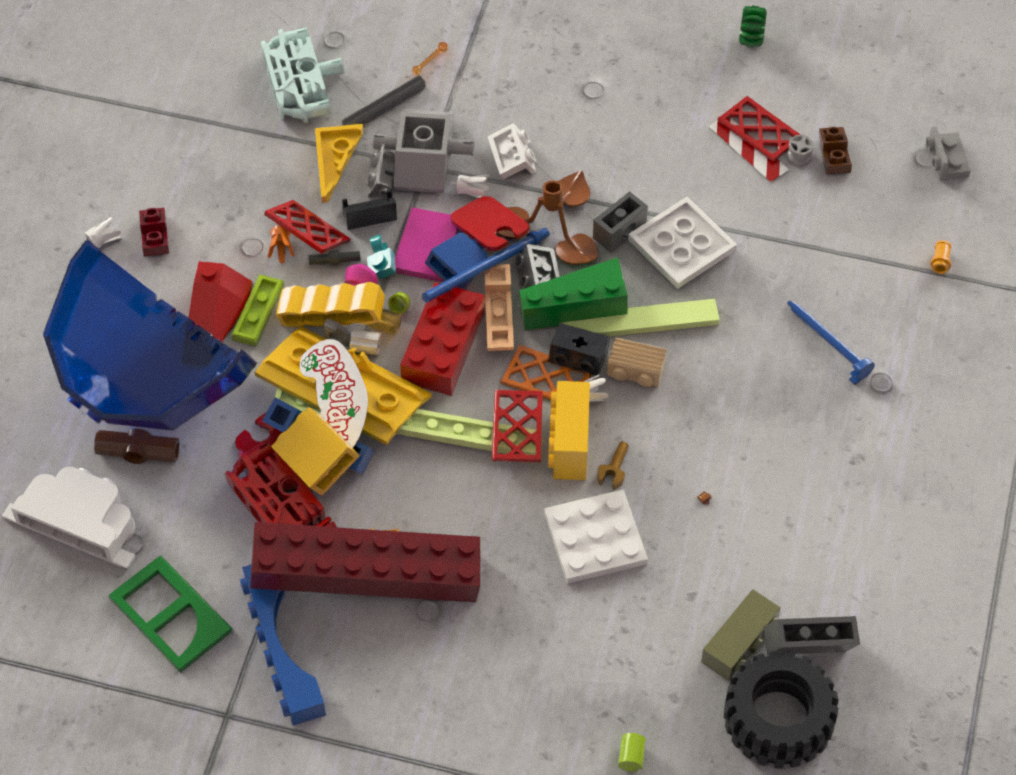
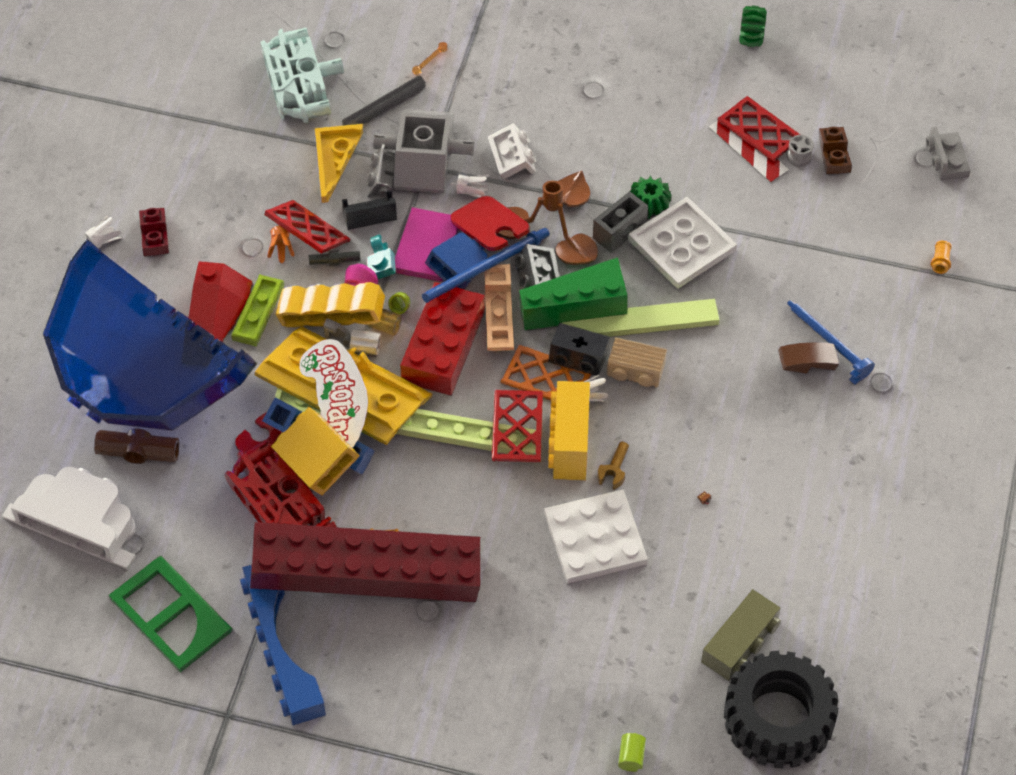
(653, 194): none -> green gear
(803, 356): none -> reddish brown slope
(812, 635): dark grey brick -> none

